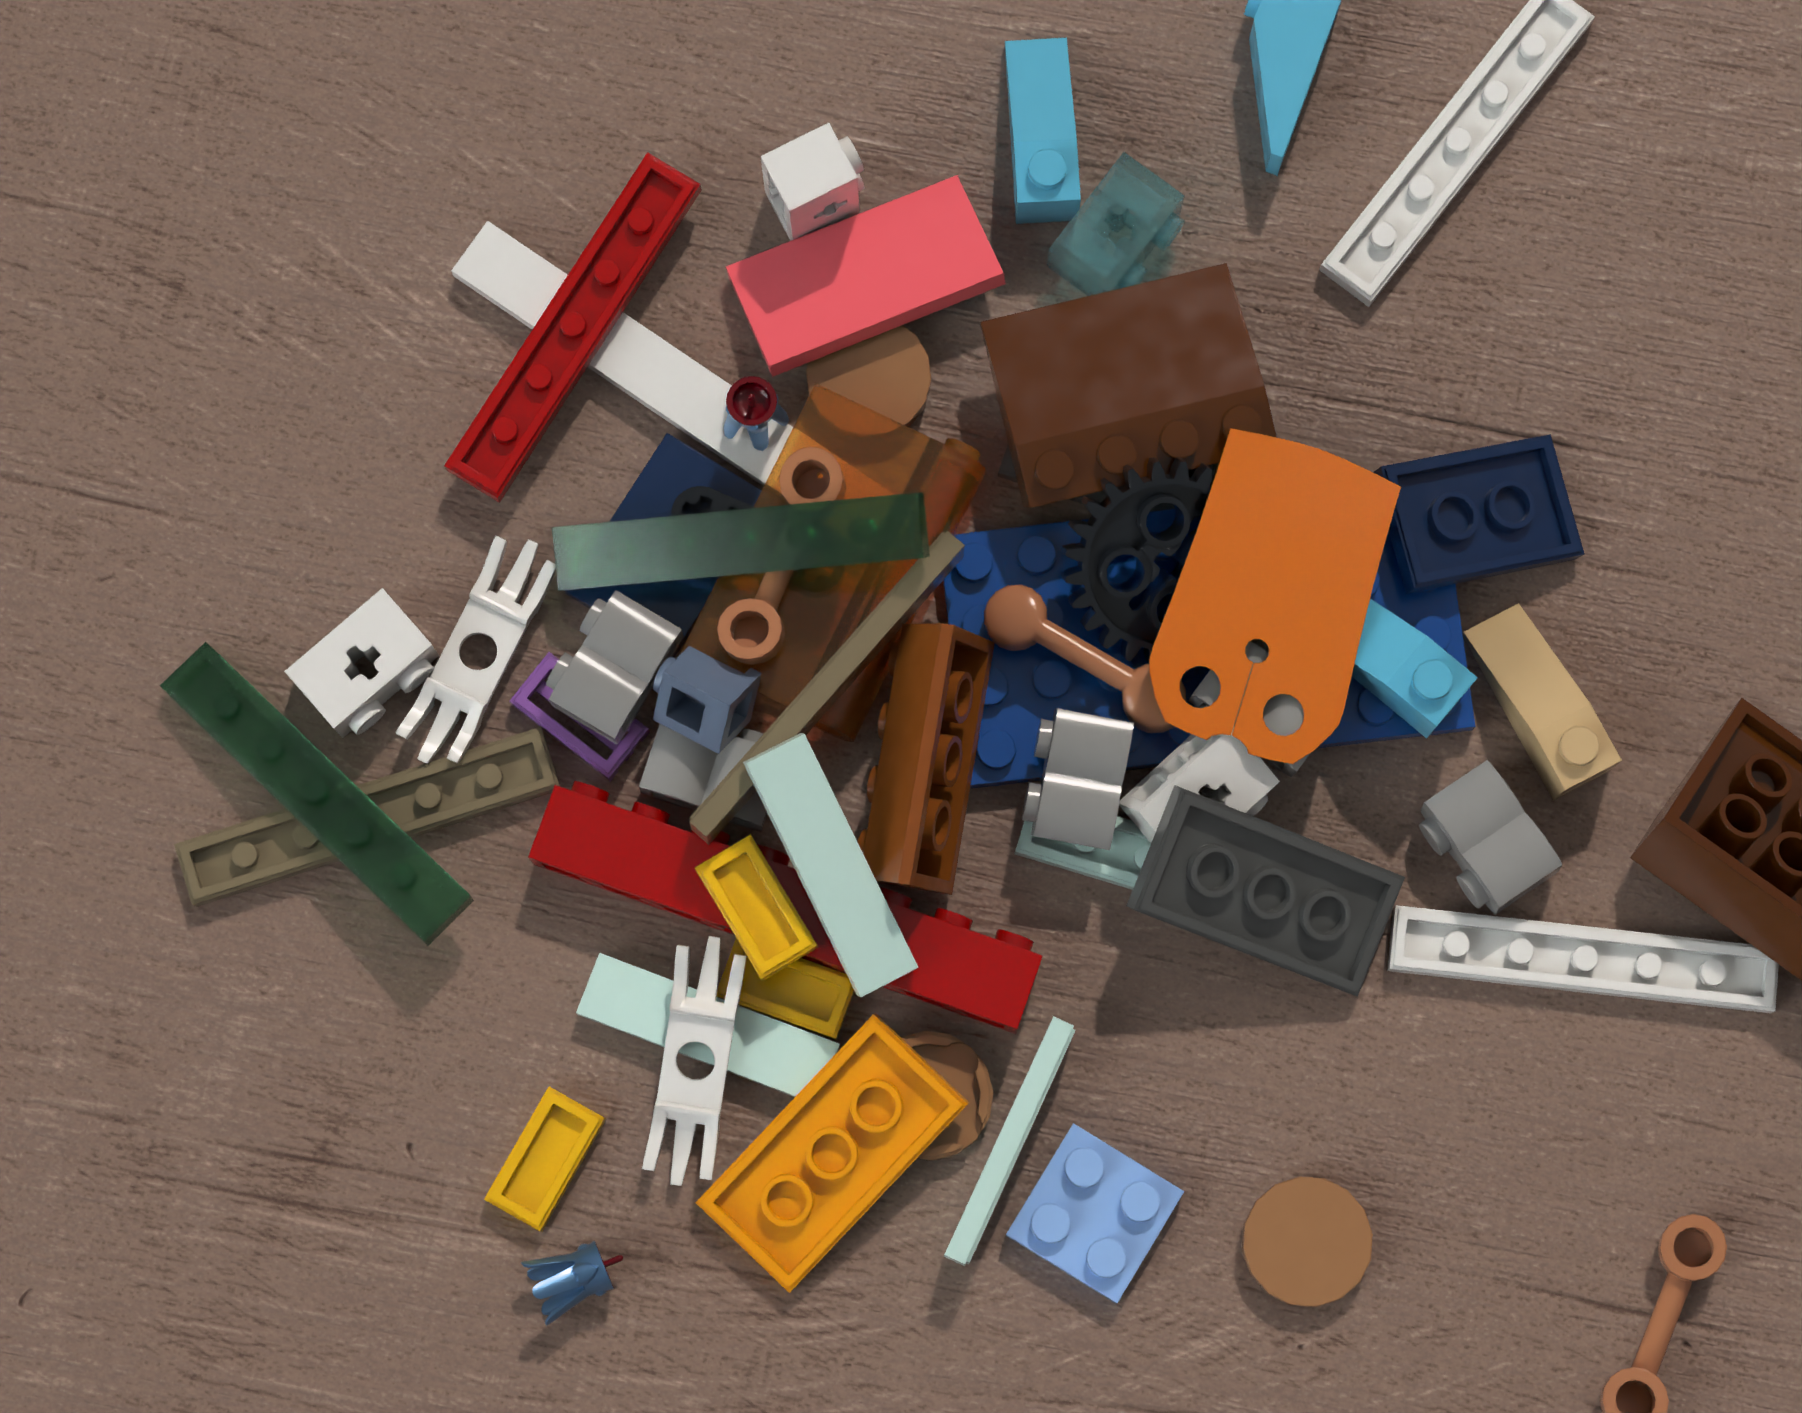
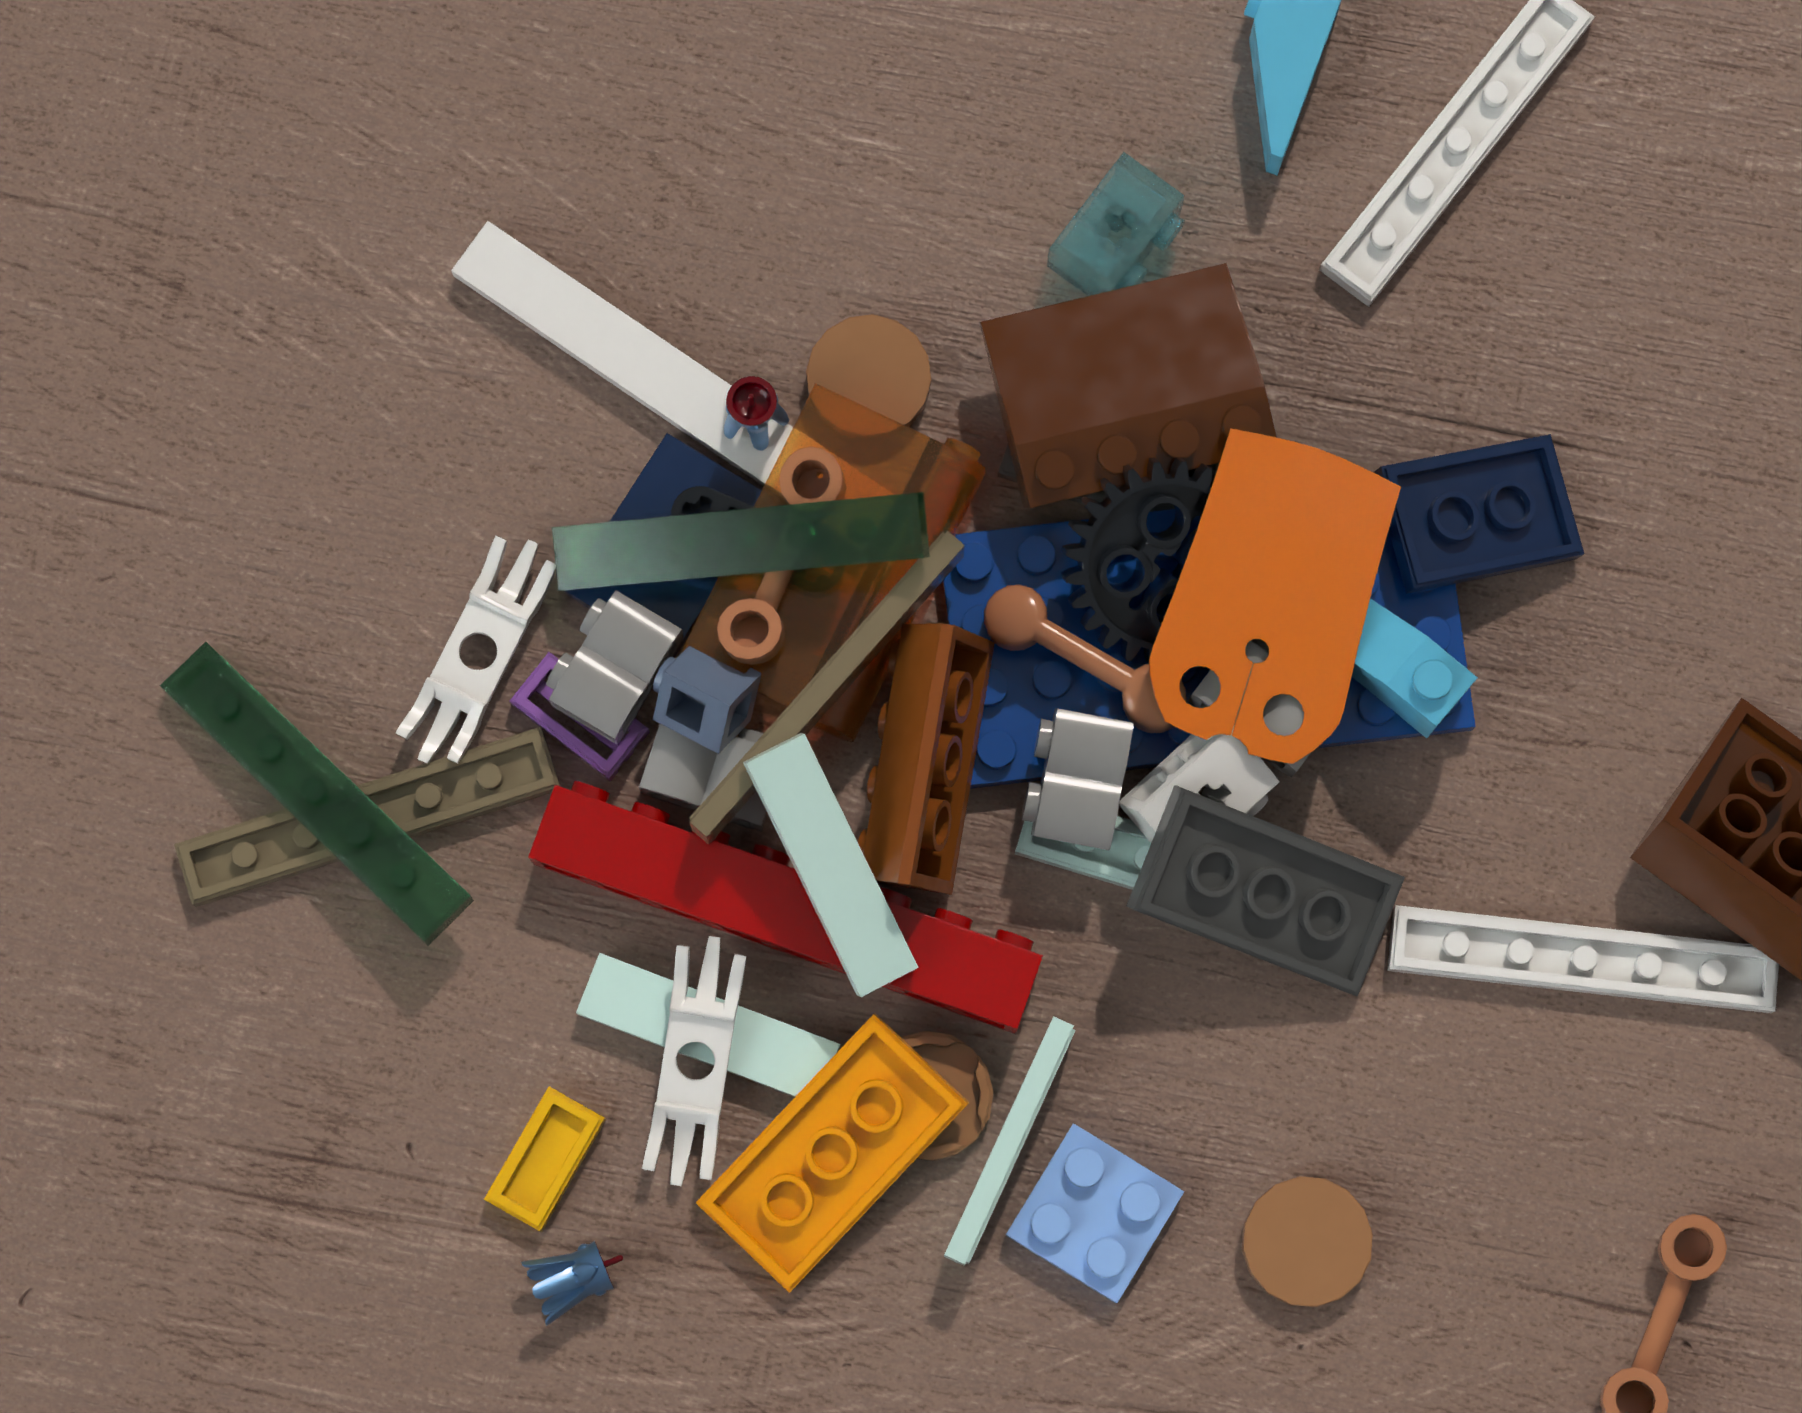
(380, 635): white brick -> none
(573, 327): red tile -> none
(756, 907): yellow tile -> none
(798, 994): yellow tile -> none
(813, 181): white brick -> none
(865, 275): coral tile -> none
(1042, 131): medium azure slope -> none
(1489, 838): light grey brick -> none
(1541, 702): tan slope -> none

